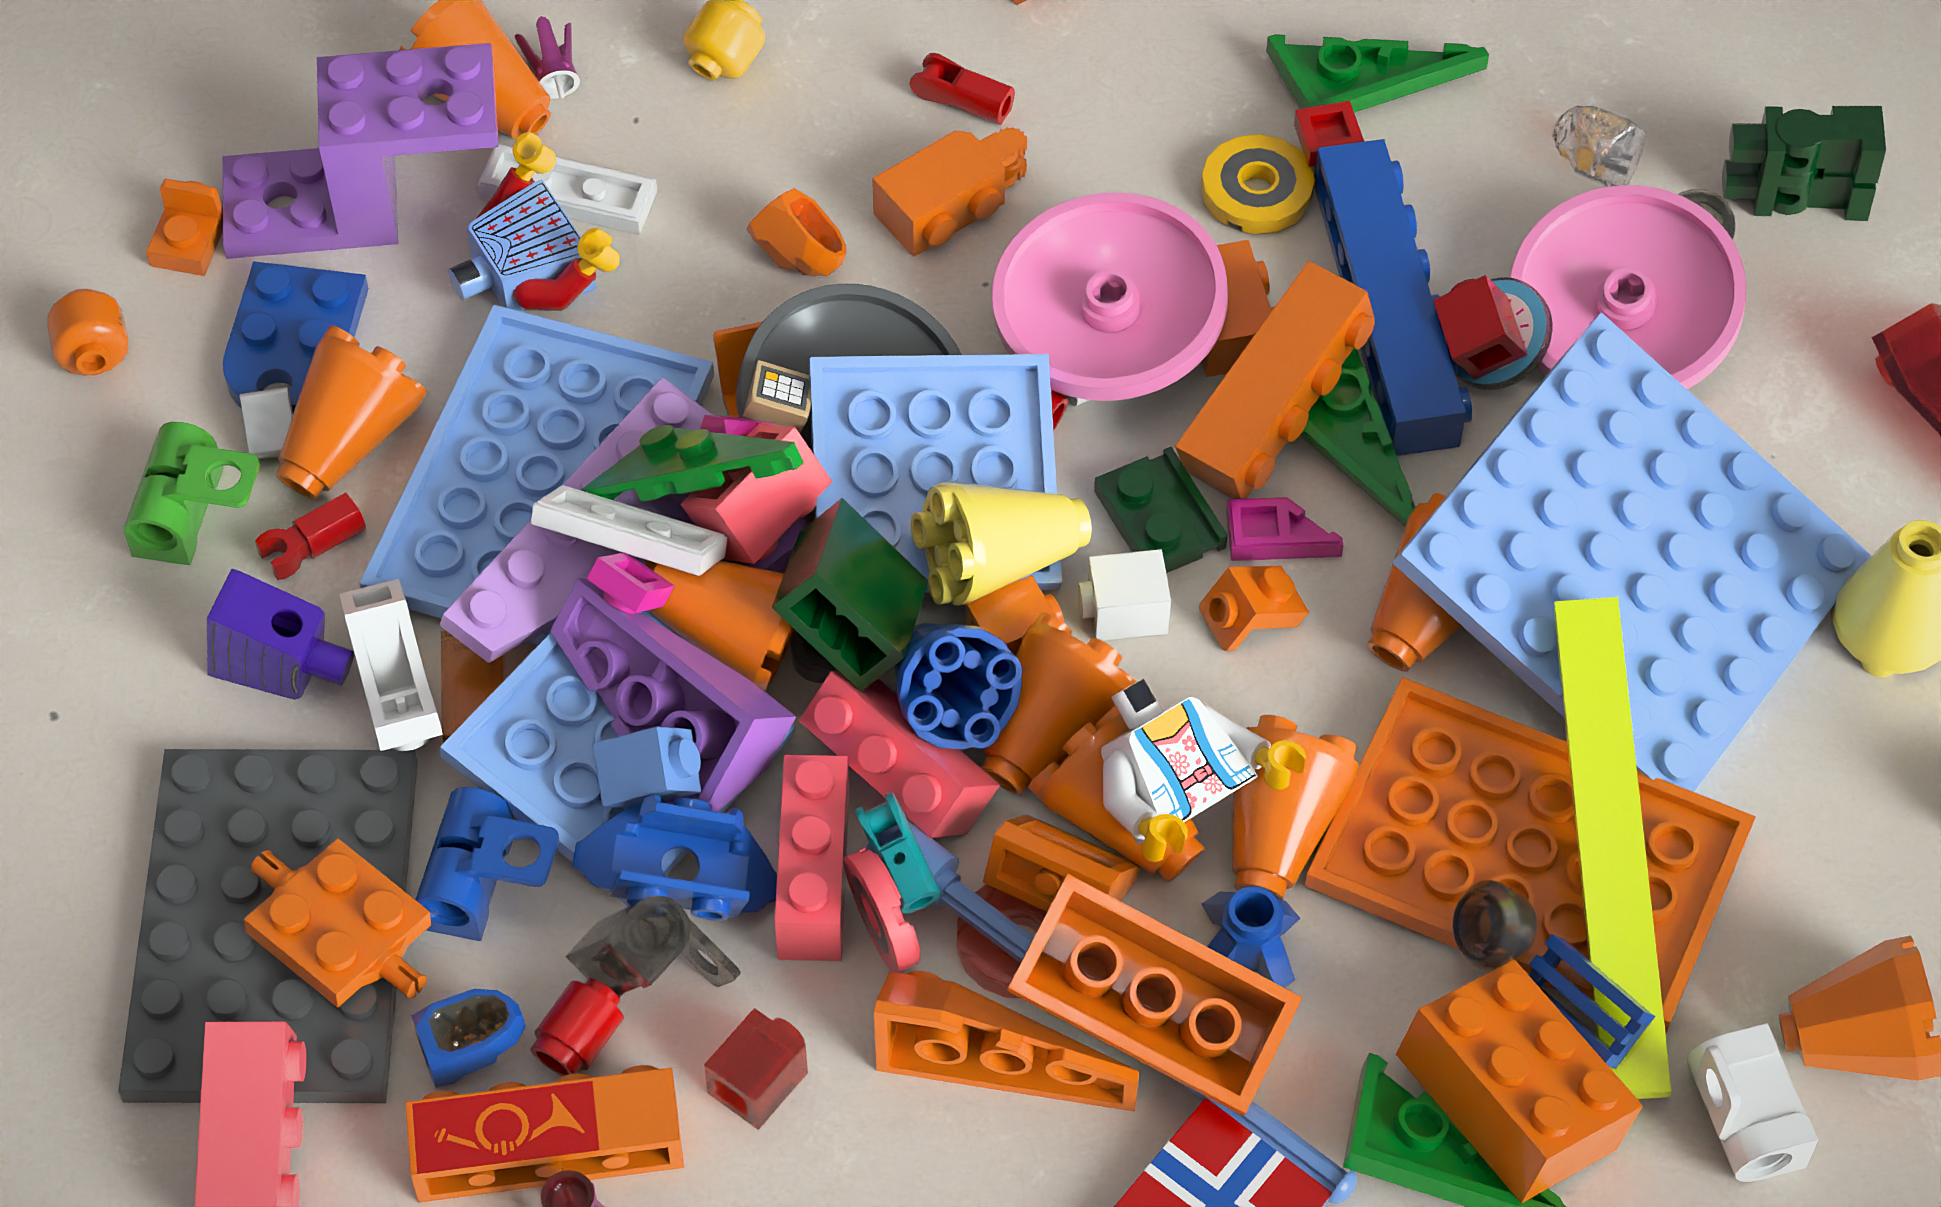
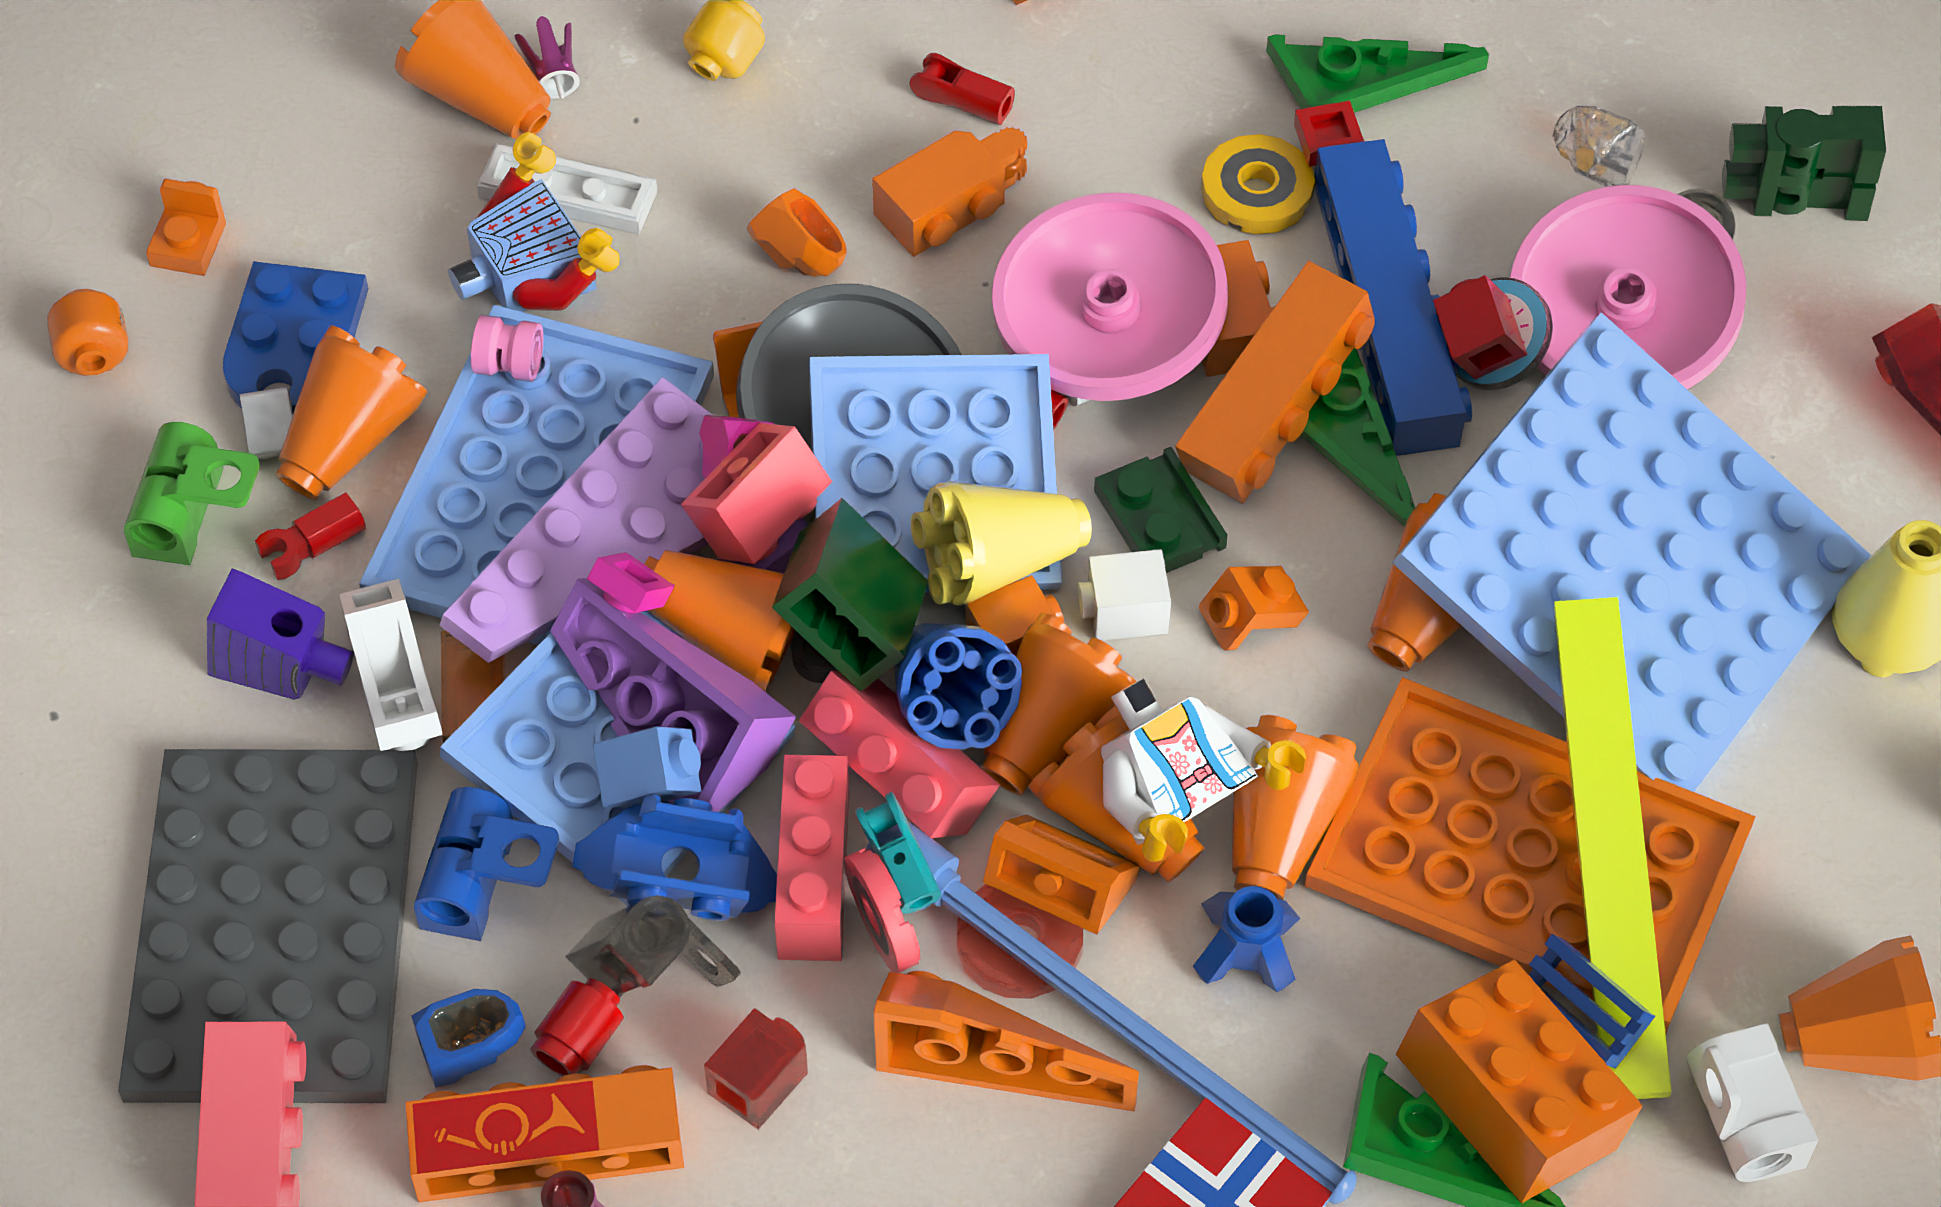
(338, 923): orange plate -> none
(365, 118): medium lavender bracket -> none
(507, 348): none -> bright pink wheel
(629, 530): white tile -> none
(691, 461): green wing -> none
(778, 396): slope -> none
(1155, 994): orange slope -> none
(1276, 531): dark pink tile -> none
(1493, 925): clear smoke cone -> none

